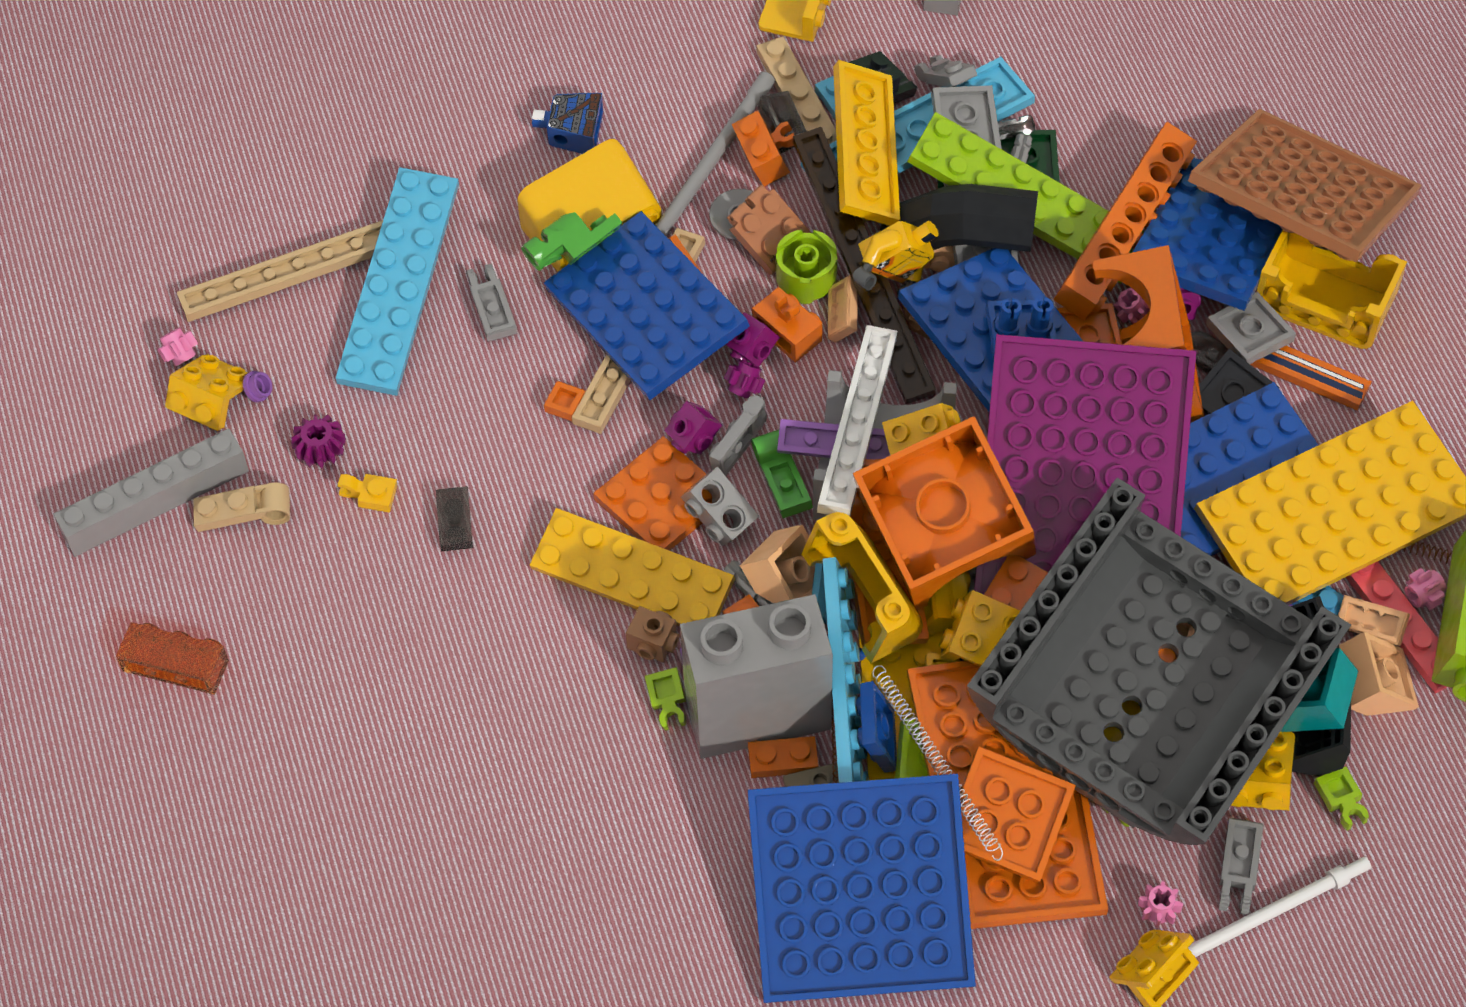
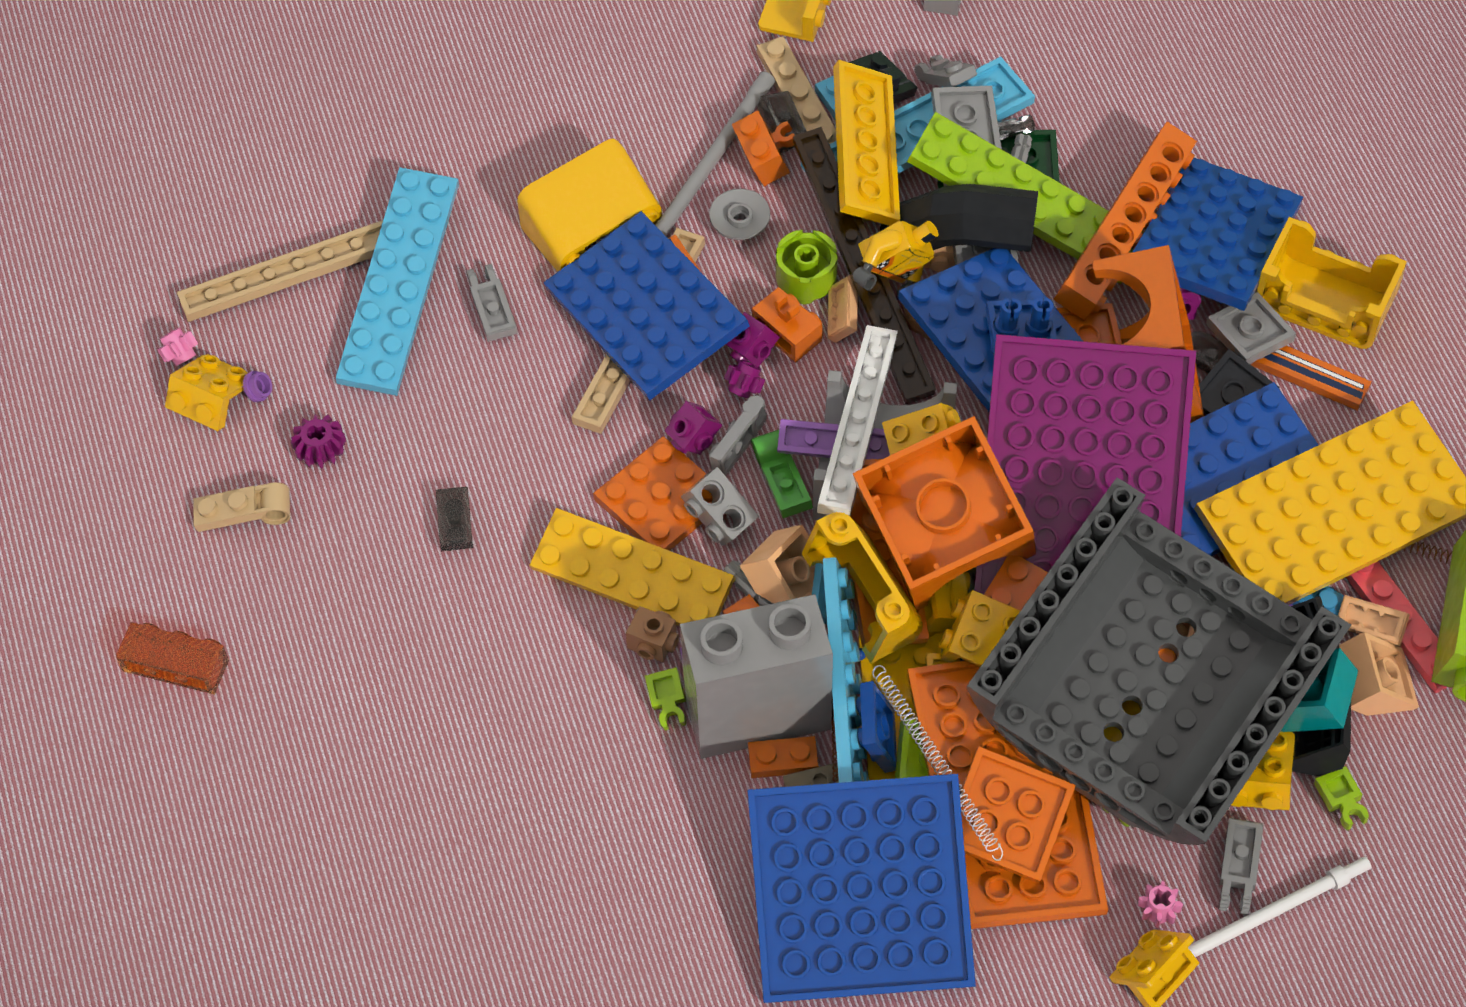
(151, 492): light grey brick -> none
(372, 493): yellow plate -> none
(563, 400): orange plate -> none
(568, 238): bright green plate -> none
(572, 121): torso -> none
(762, 225): nougat plate -> none
(1131, 306): bright pink gear -> none
(1305, 184): nougat plate -> none
(1425, 589): bright pink gear -> none

